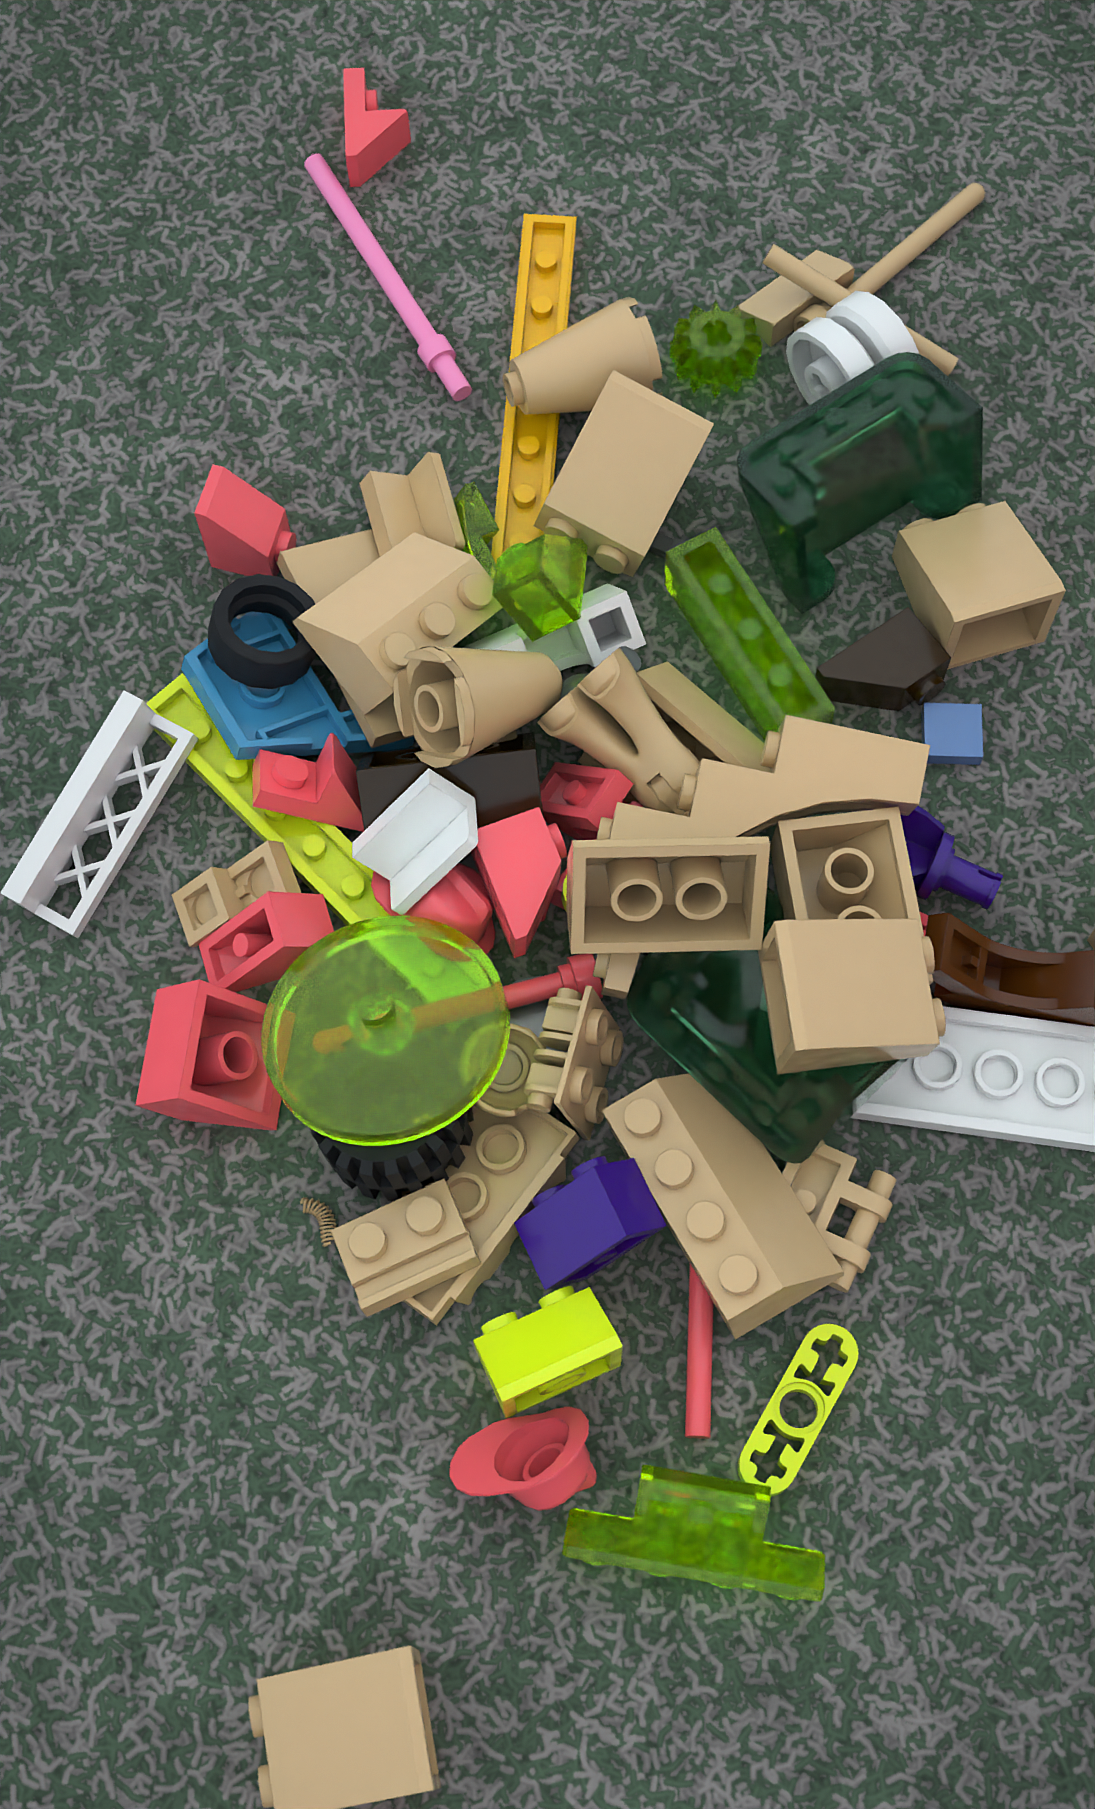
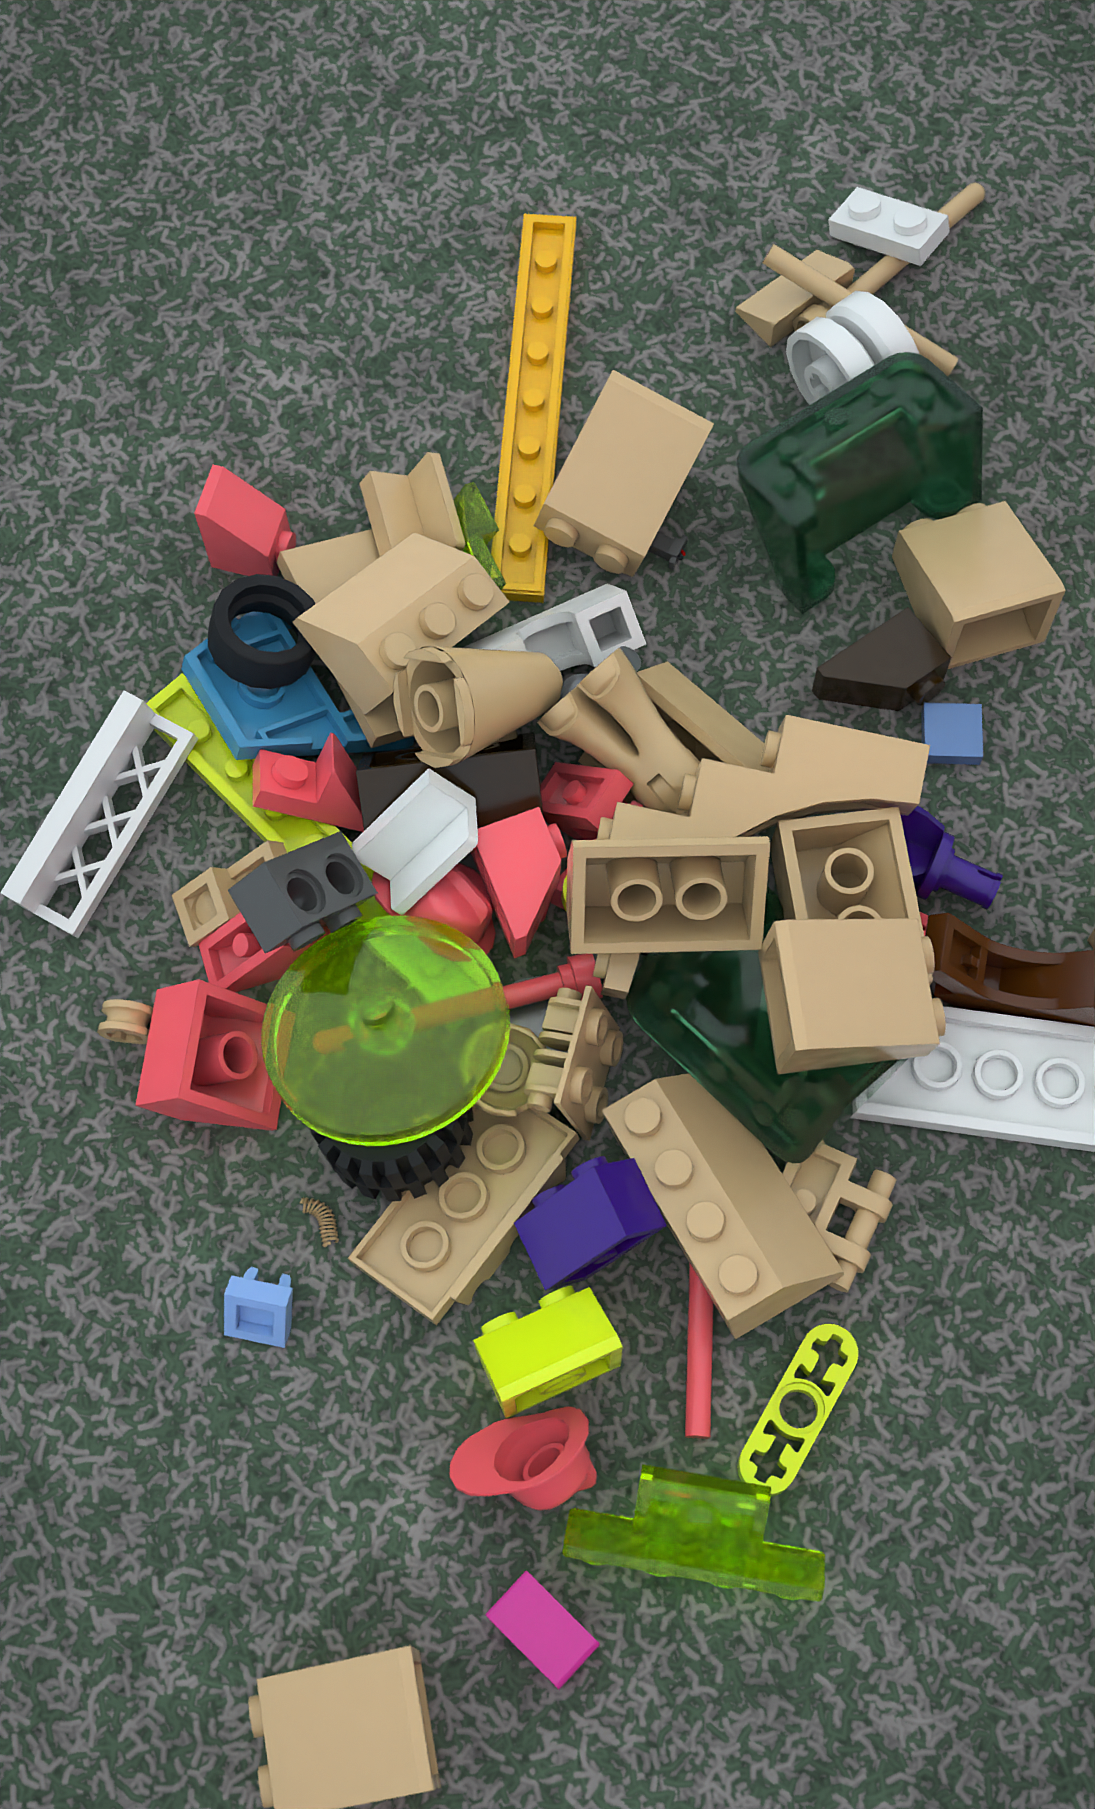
(125, 1021): none -> tan bush
(258, 1309): none -> light blue tile
(302, 893): none -> dark grey brick
(370, 133): coral slope -> none
(405, 1247): tan plate -> none
(433, 347): bright pink bar -> none
(542, 583): clear neon green slope -> none
(542, 1630): none -> dark pink piece
(576, 363): tan cone -> none
(715, 348): clear neon green gear -> none
(742, 634): clear neon green brick -> none
(889, 226): none -> white plate

